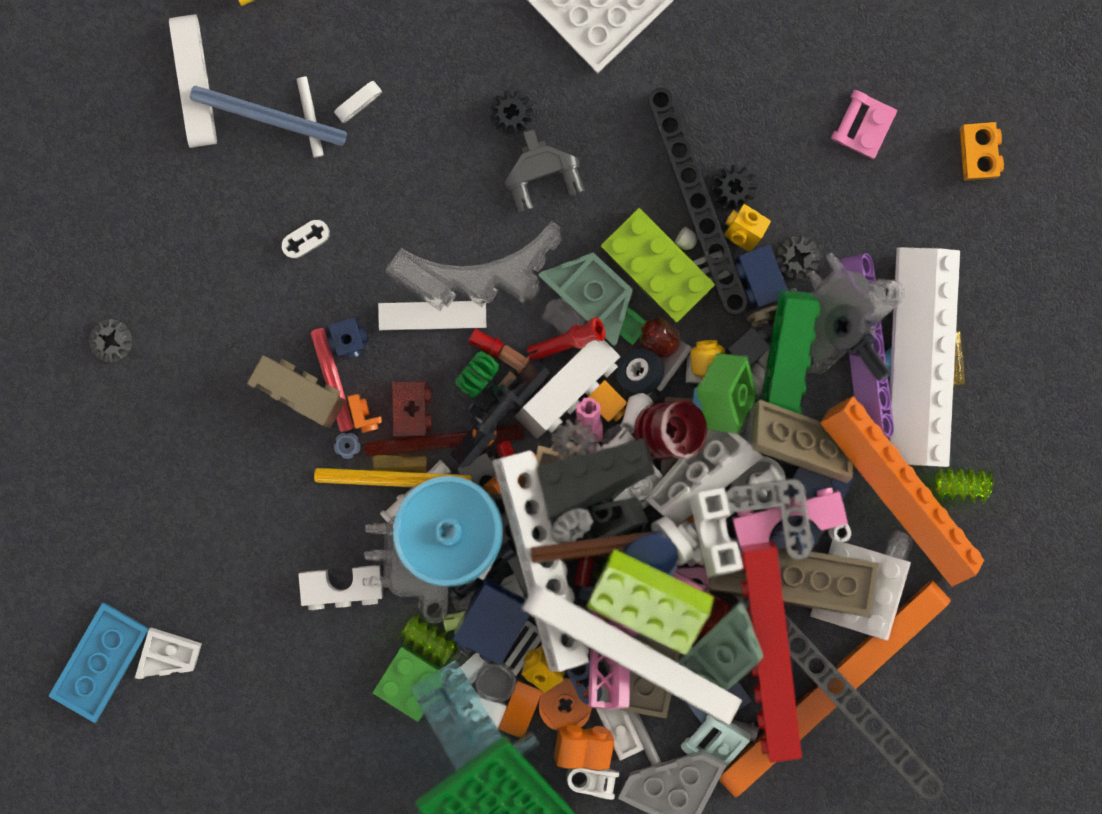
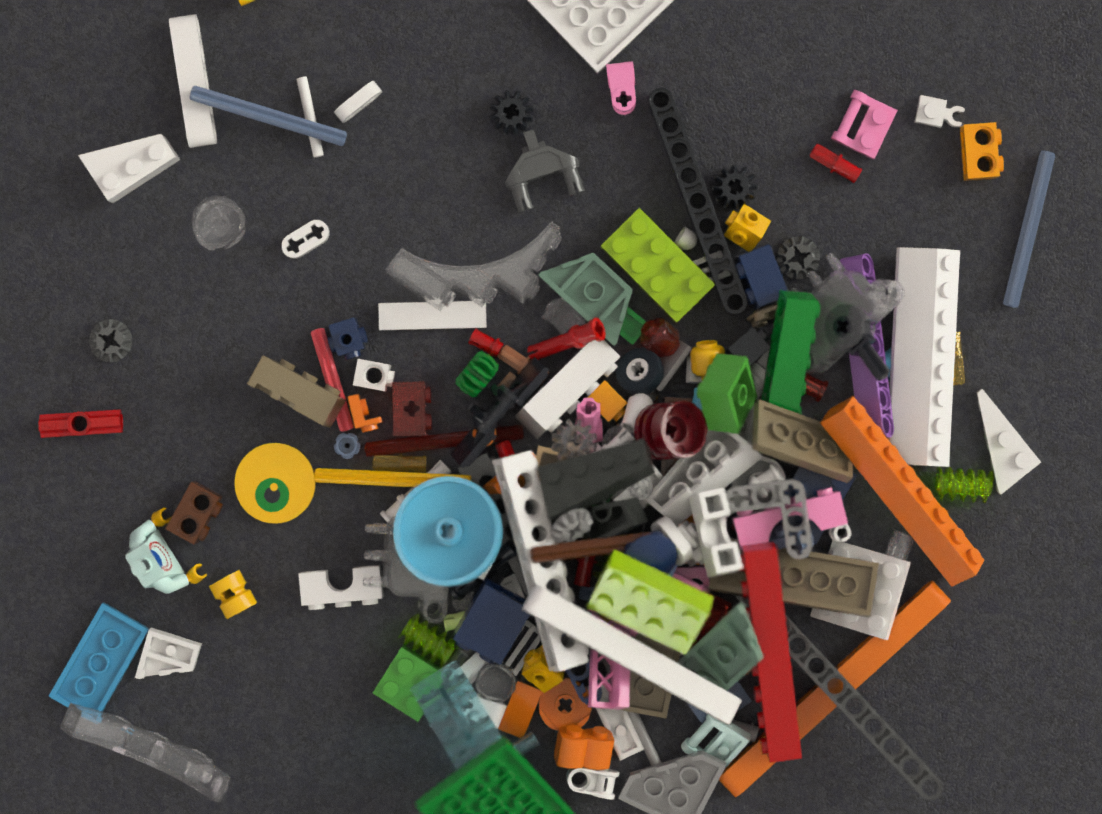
(64, 423): none -> red piece
(129, 165): none -> white wedge
(147, 747): none -> clear arch
(154, 561): none -> light aqua torso
(188, 509): none -> reddish brown brick
(218, 222): none -> clear cylinder
(234, 604): none -> yellow wheel
(275, 483): none -> yellow tile
(364, 367): none -> white brick
(621, 83): none -> bright pink piece
(815, 387): none -> clear red bush
(835, 163): none -> red axle
(933, 112): none -> white plate
(1008, 451): none -> white wing
(1029, 229): none -> sand blue axle

